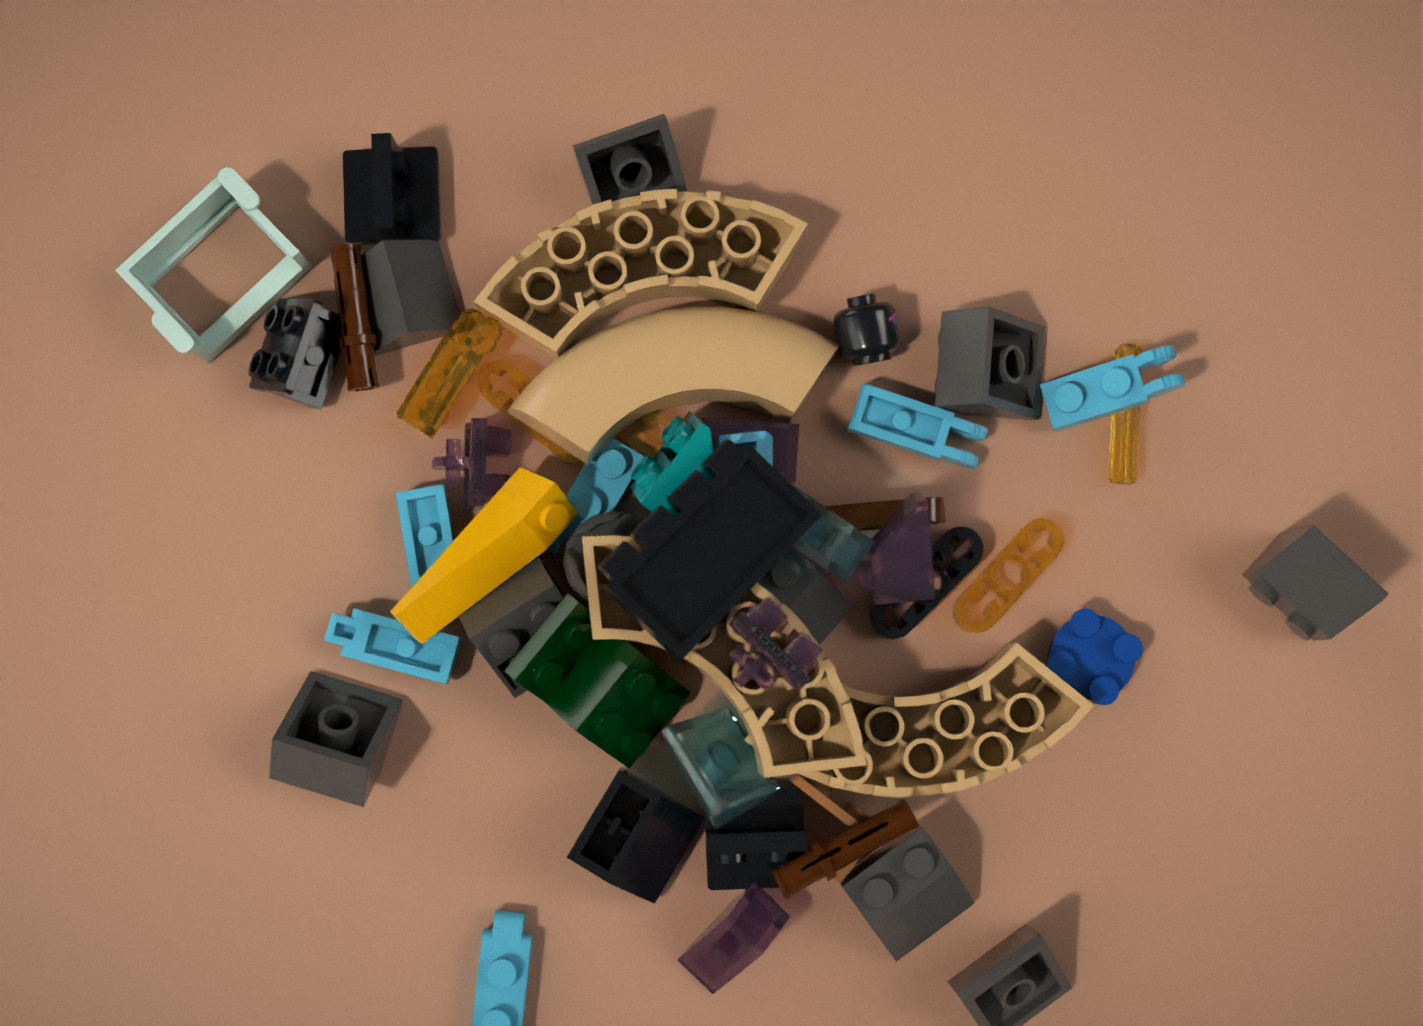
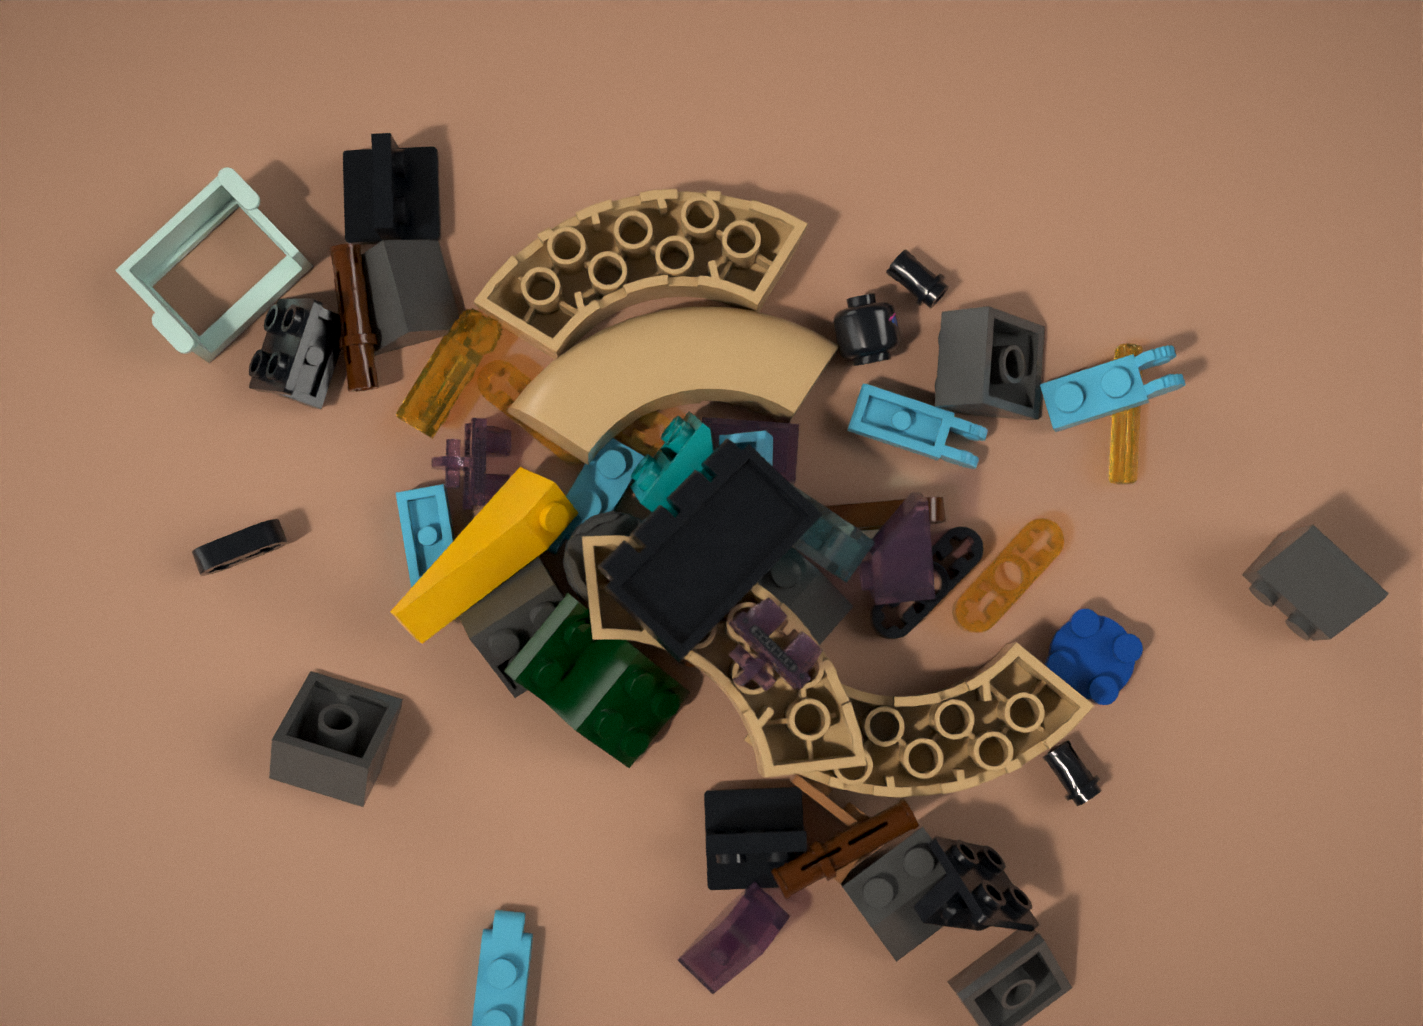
(239, 547): none -> black beam
(389, 645): medium azure hinge -> none
(630, 161): dark grey slope -> none
(635, 836): black slope -> none
(718, 765): clear light blue slope -> none
(917, 279): none -> black pin
(974, 891): none -> black bracket
(1072, 774): none -> black pin

